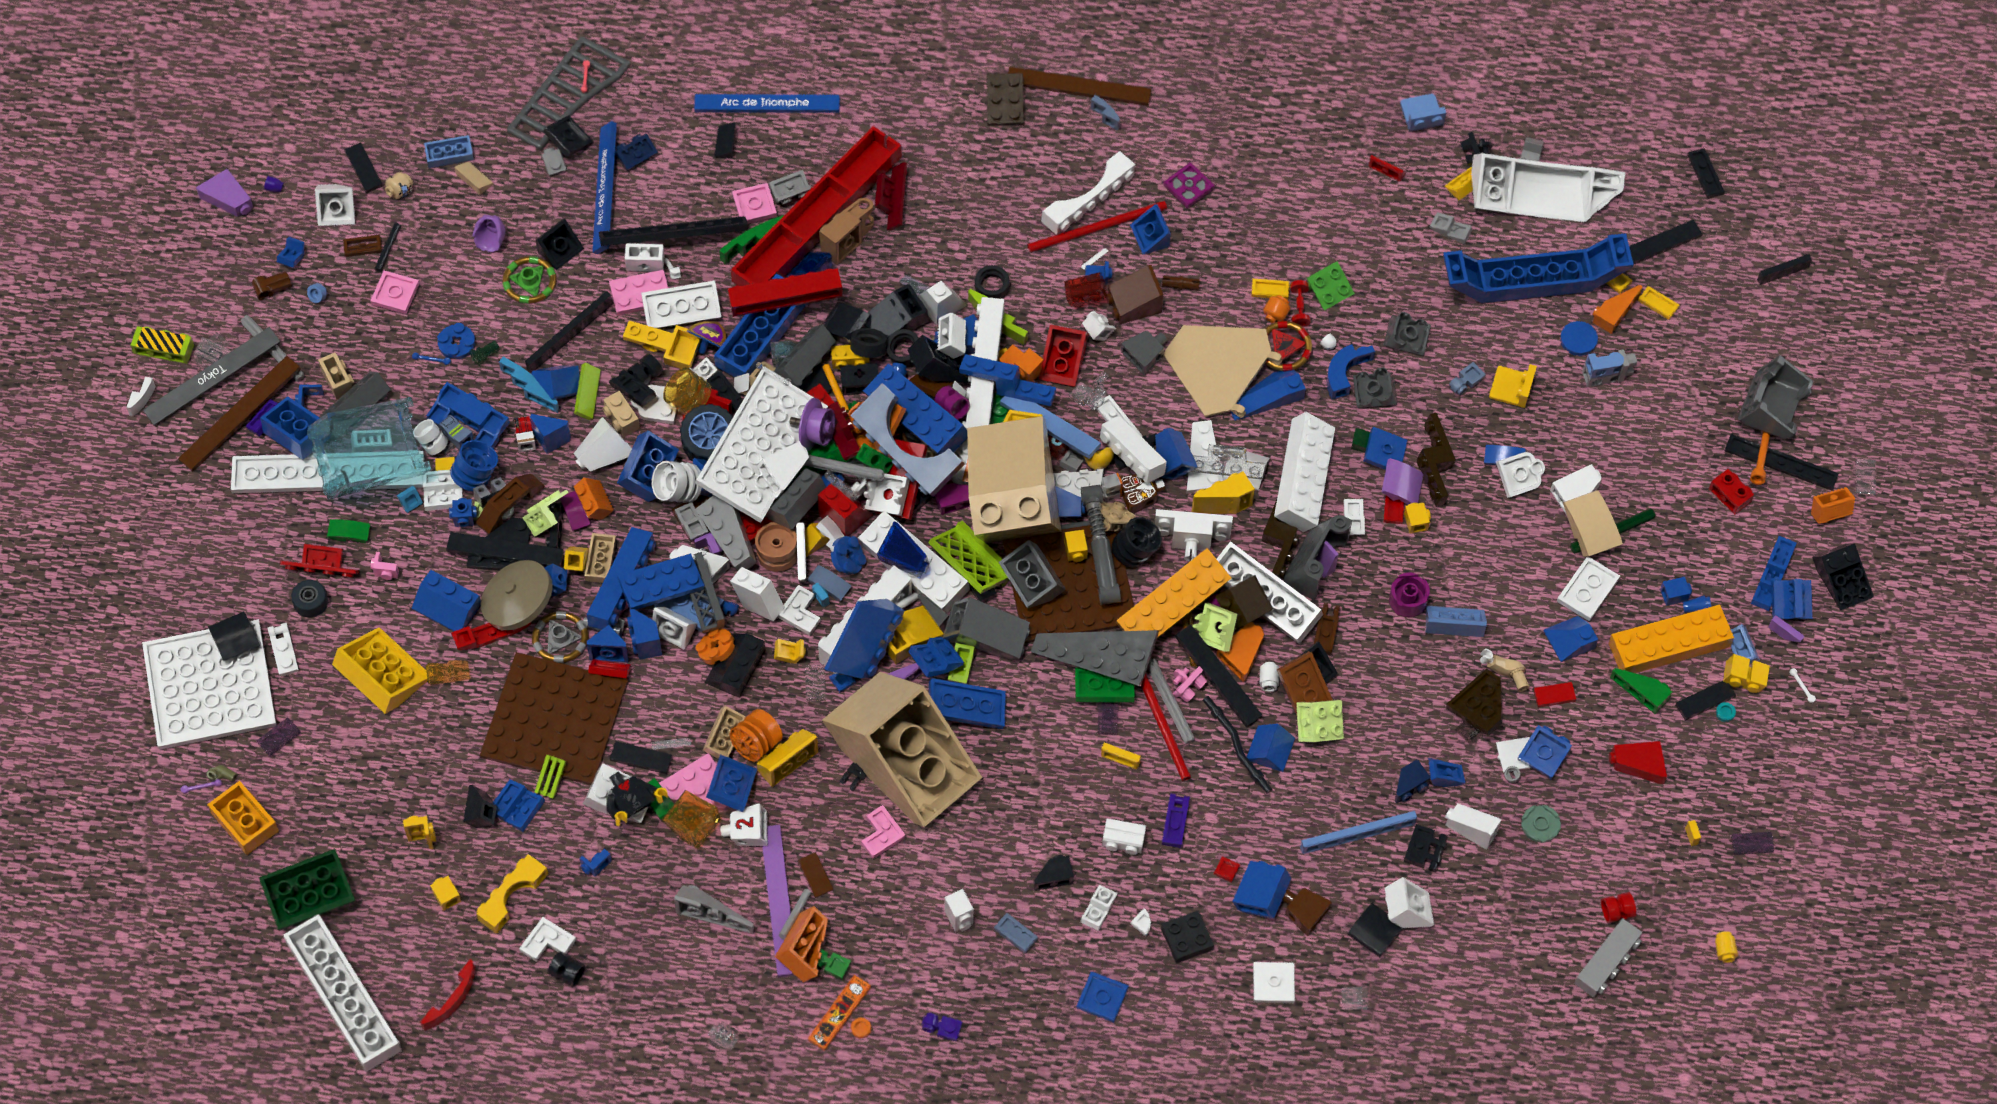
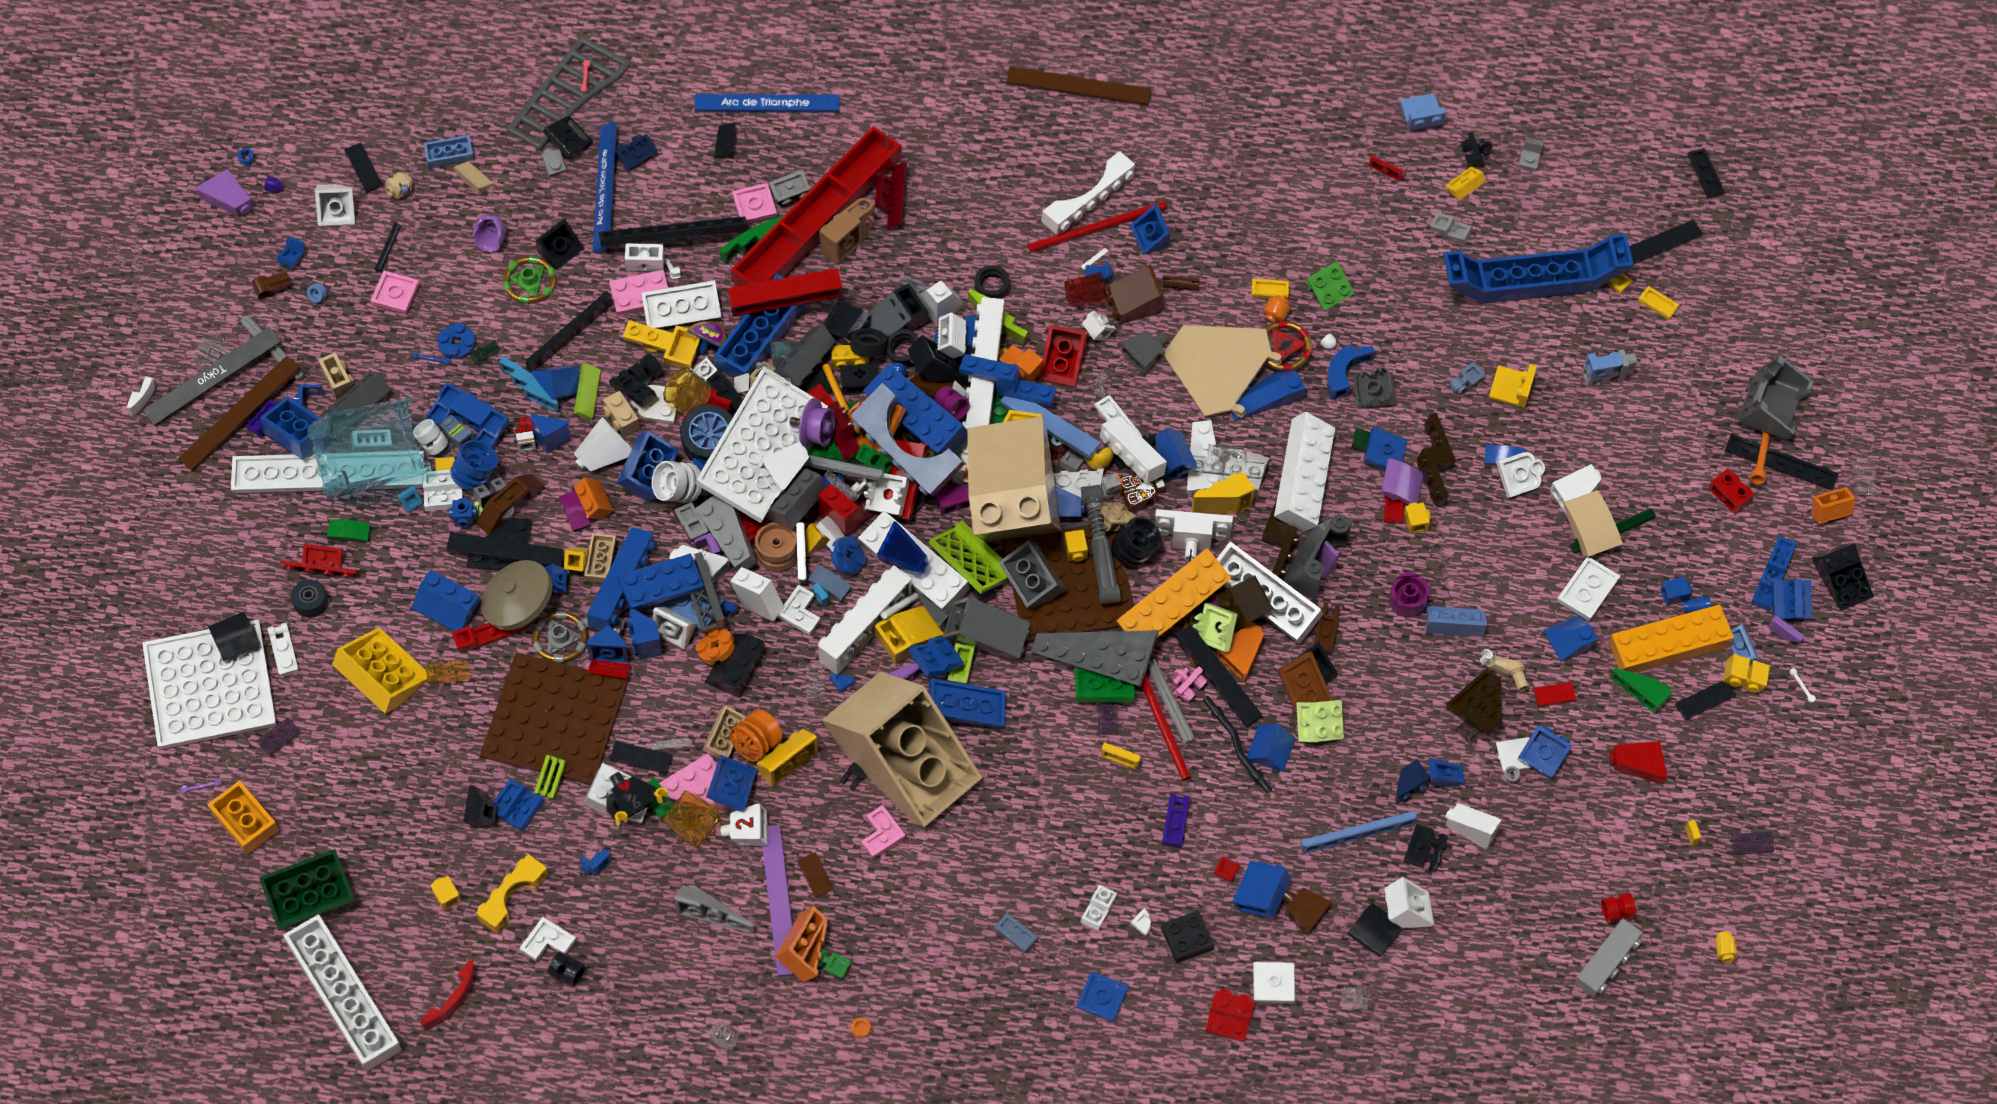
(162, 344): brick -> none
(221, 772): olive arm -> none
(245, 162): none -> blue bush
(362, 248): reddish brown tile -> none
(384, 570): bright pink bracket -> none
(418, 829): yellow bracket -> none
(539, 516): yellowish green bracket -> none
(556, 530): black hinge -> none
(789, 651): yellow bracket -> none
(794, 914): light grey bar -> none
(813, 263): clear blue slope -> none
(839, 1012): tile -> none
(865, 638): blue slope -> none
(947, 1028): dark purple plate -> none
(959, 910): white brick -> none
(1005, 99): dark brown plate -> none
(1055, 873): black slope -> none
(1085, 395): clear plate -> none
(1109, 115): sand blue slope -> none
(1123, 836): white brick -> none
(1189, 185): magenta piece -> none
(1230, 1015): none -> red plate
(1269, 677): white brick -> none
(1300, 287): red wheel -> none
(1354, 510): white slope -> none
(1407, 333): dark grey slope -> none
(1539, 829): sand green tile -> none
(1542, 187): white slope -> none
(1579, 338): blue tile -> none
(1615, 308): orange slope -> none
(1725, 712): teal tile -> none
(1784, 269): black tile -> none

